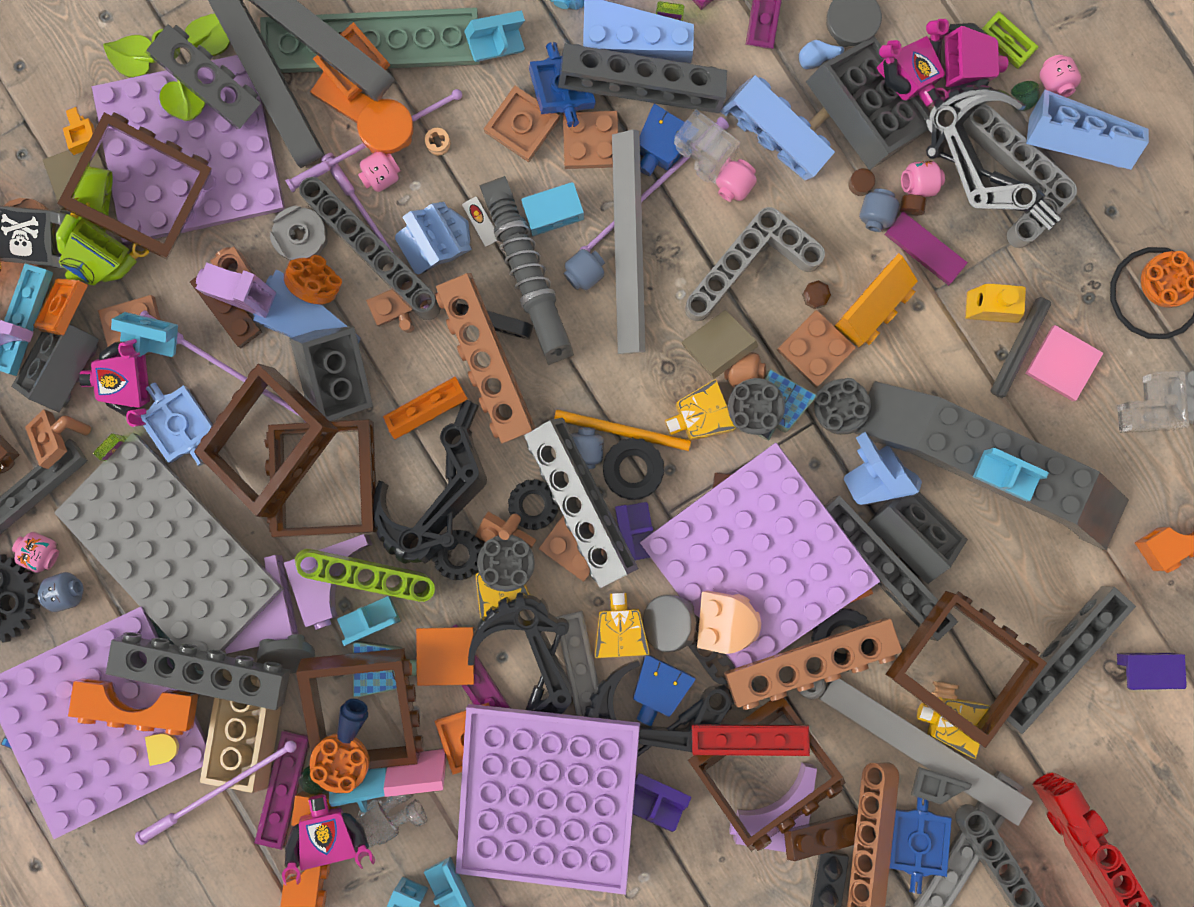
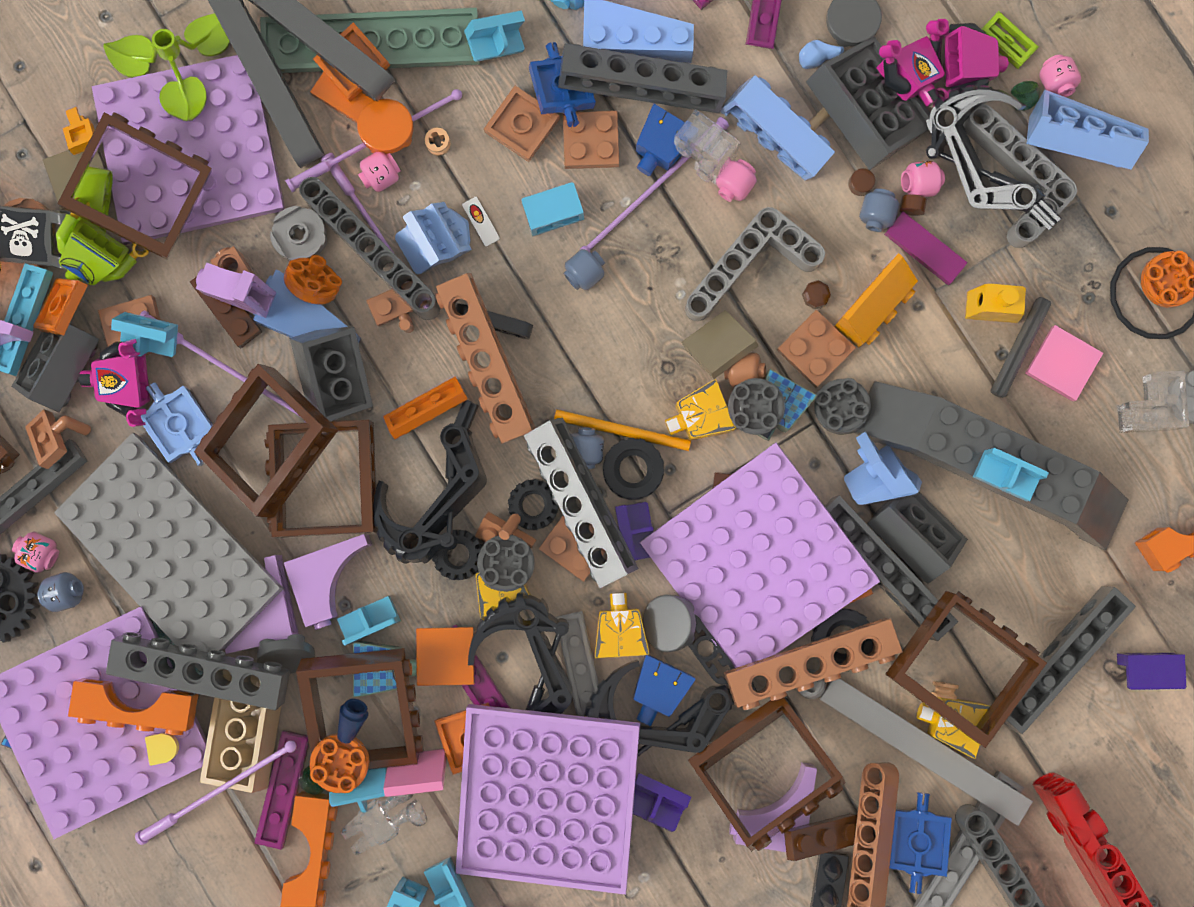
(109, 446): clear neon green tile -> none
(162, 52): dark grey brick -> none
(324, 839): torso -> none
(375, 584): lime beam -> none
(536, 295): dark grey piece -> none
(628, 242): light grey tile -> none
(670, 10): clear neon green tile -> none
(727, 622): light nougat slope -> none
(750, 740): red tile -> none
(936, 786): dark grey tile -> none

